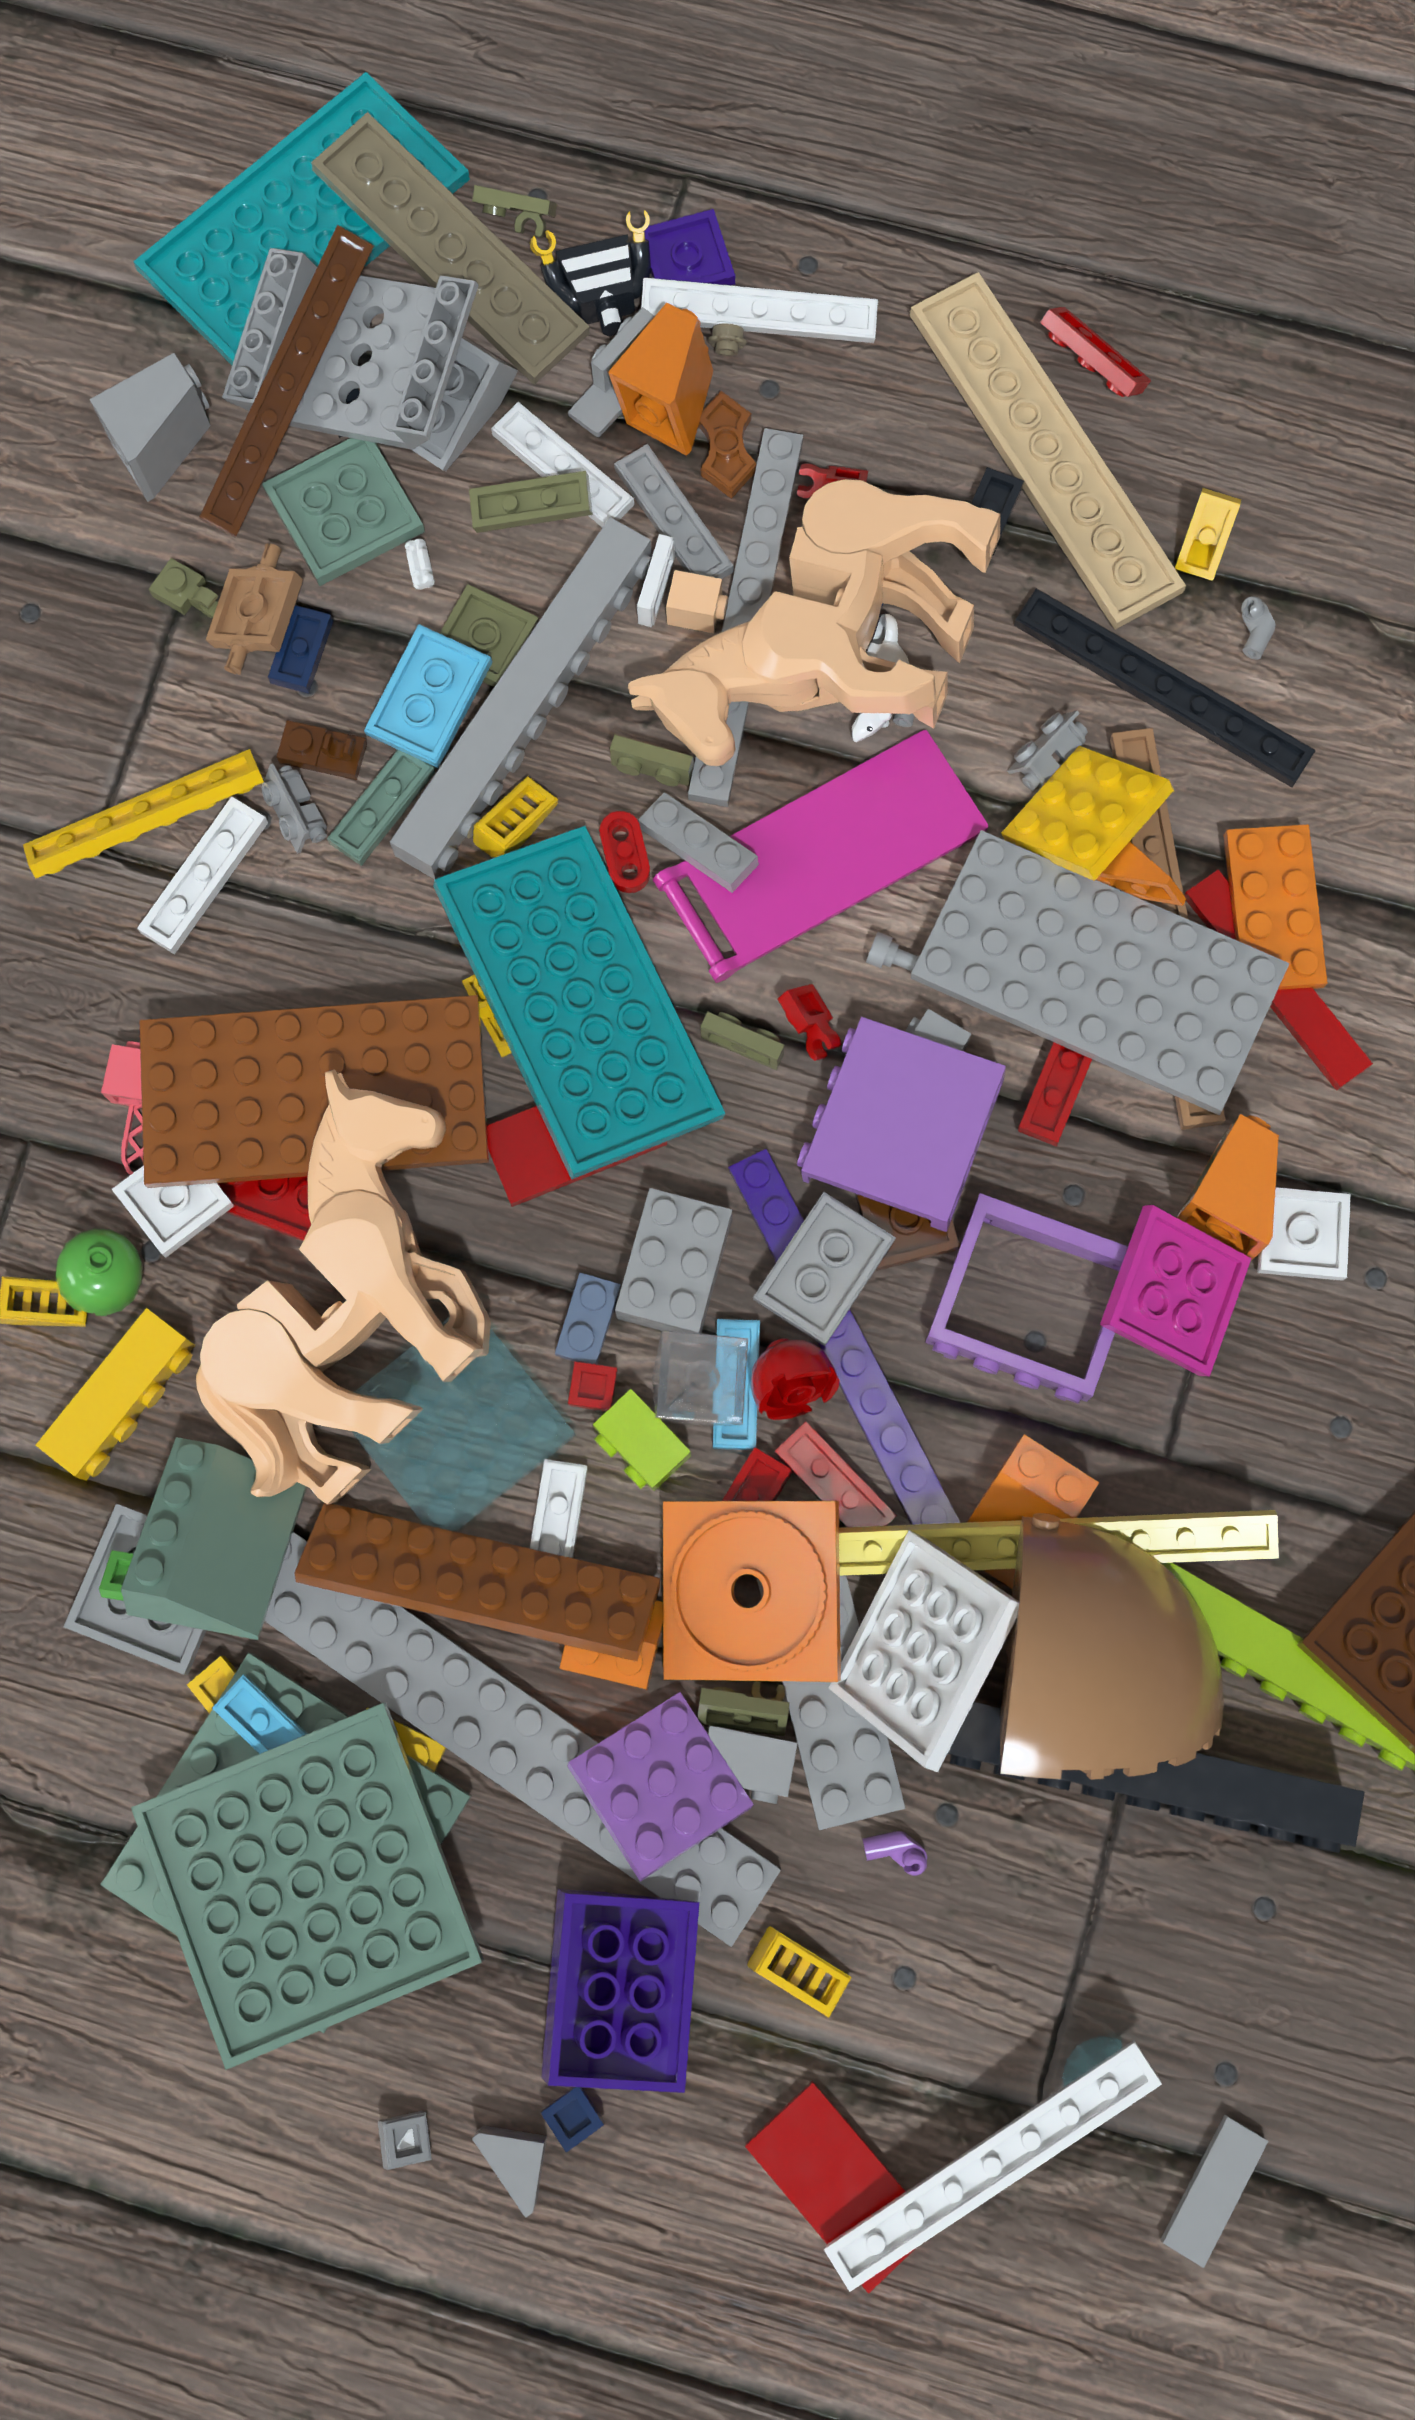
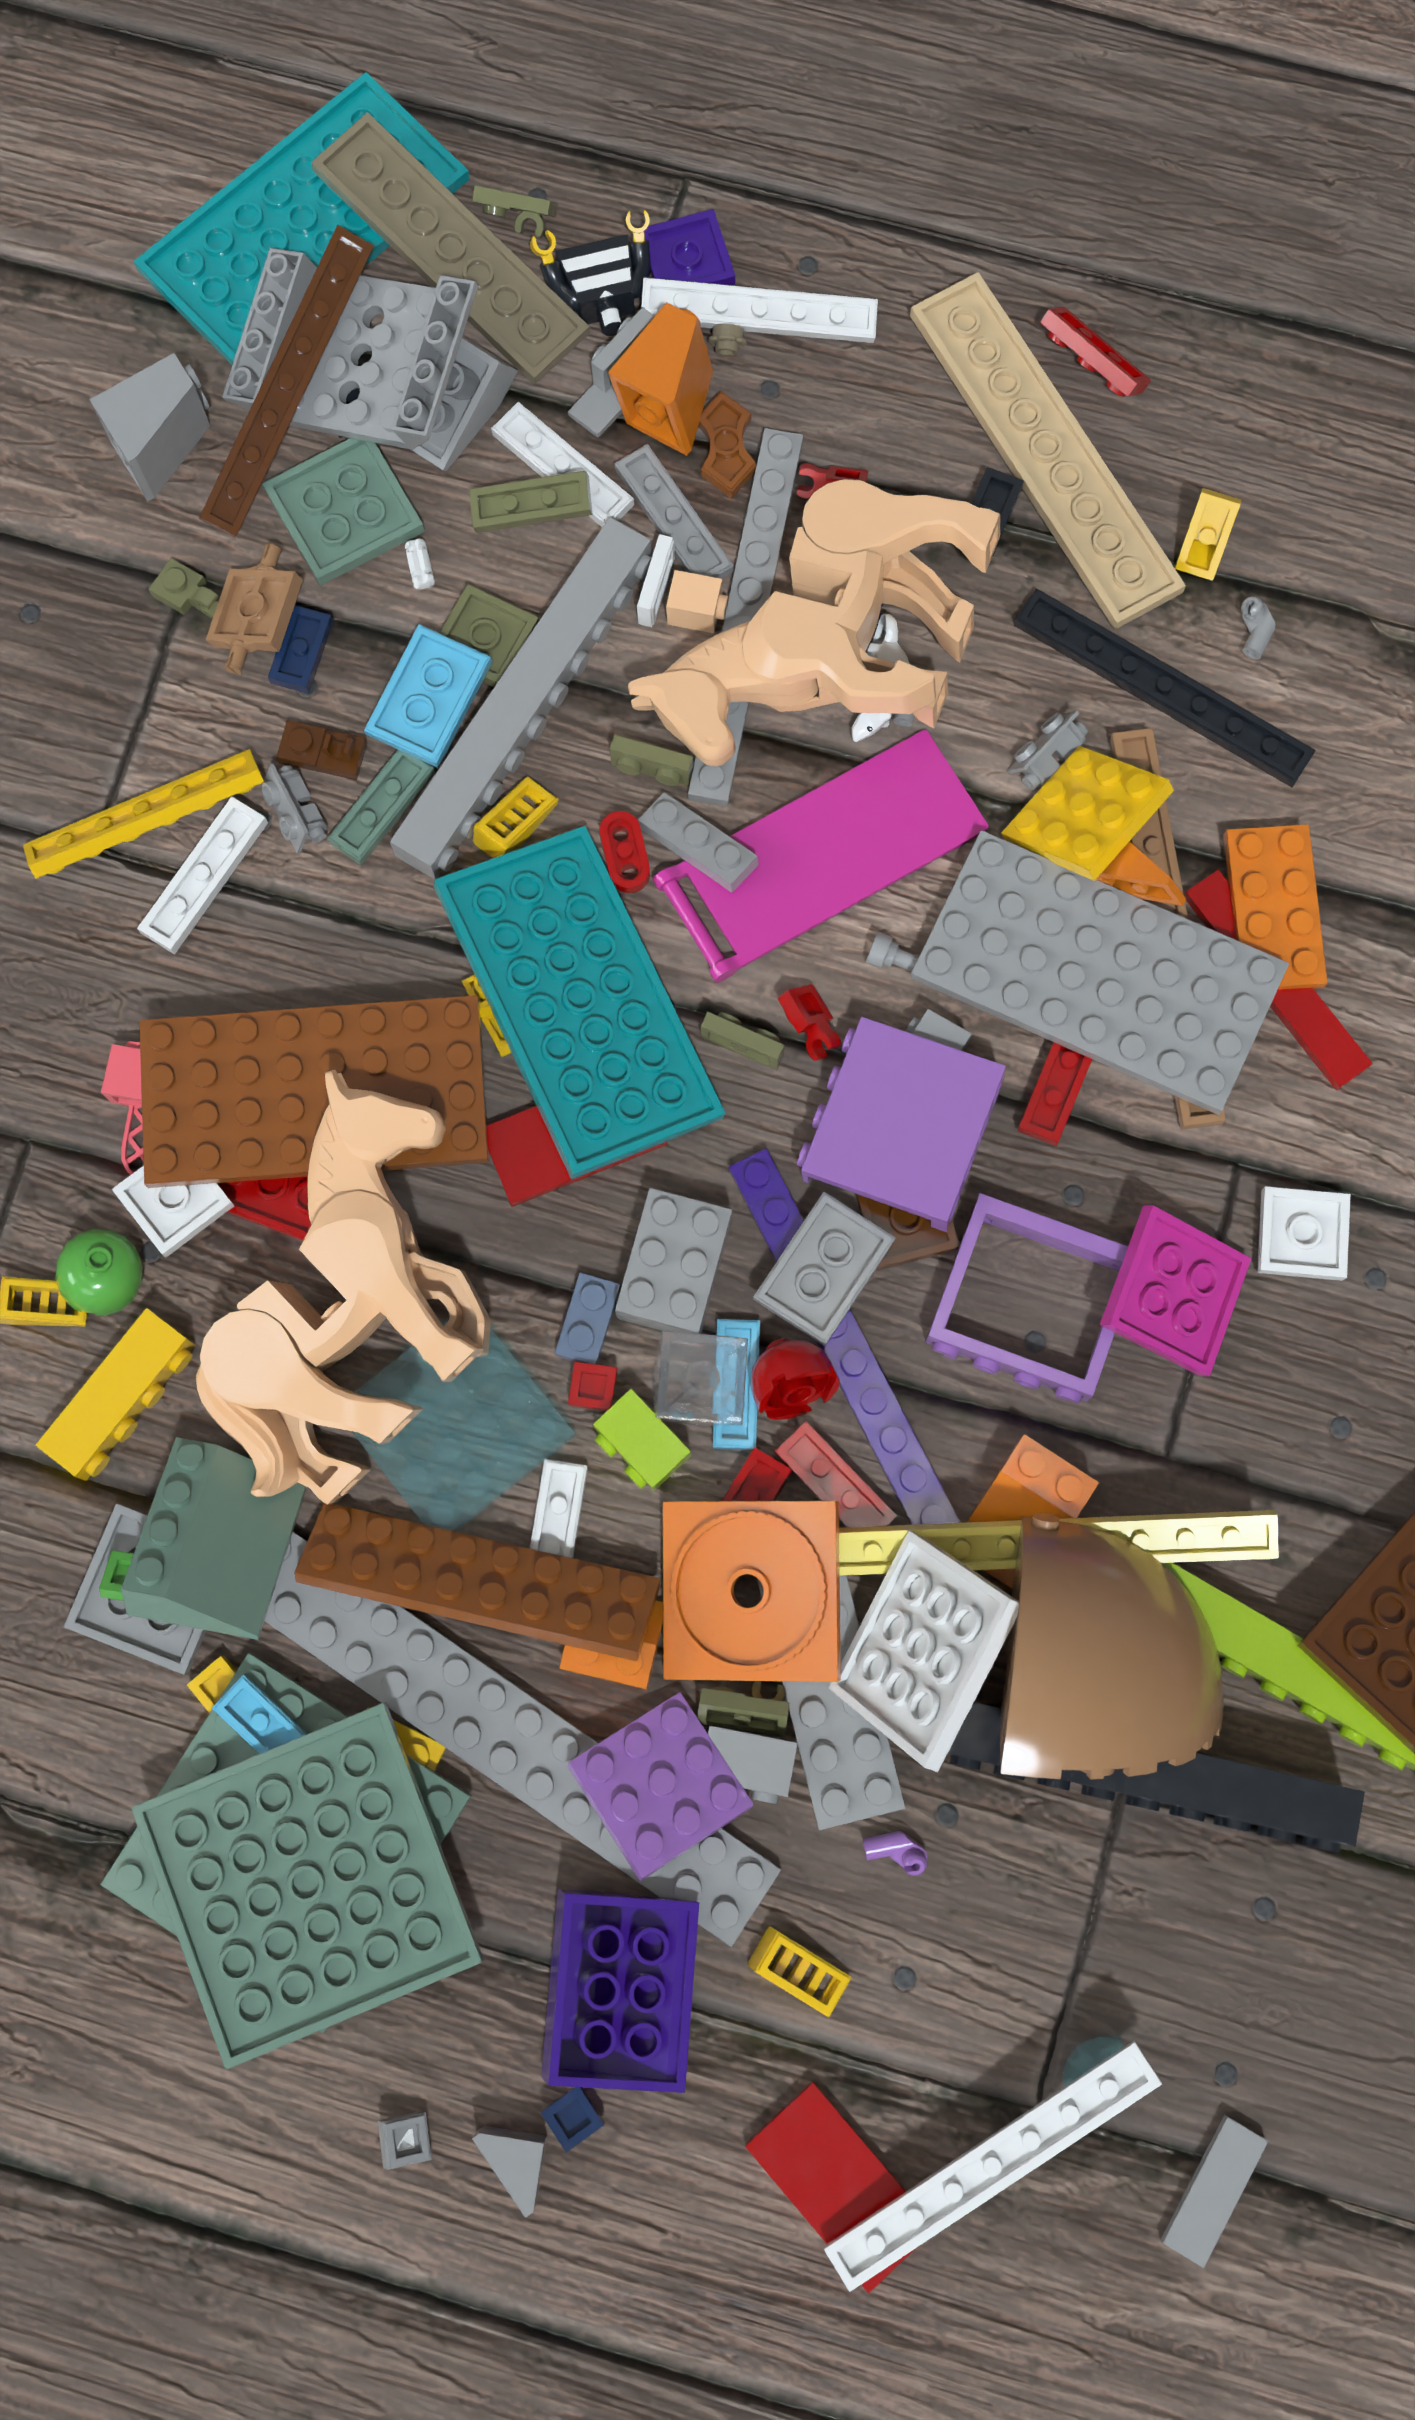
(1238, 1188): orange slope -> none

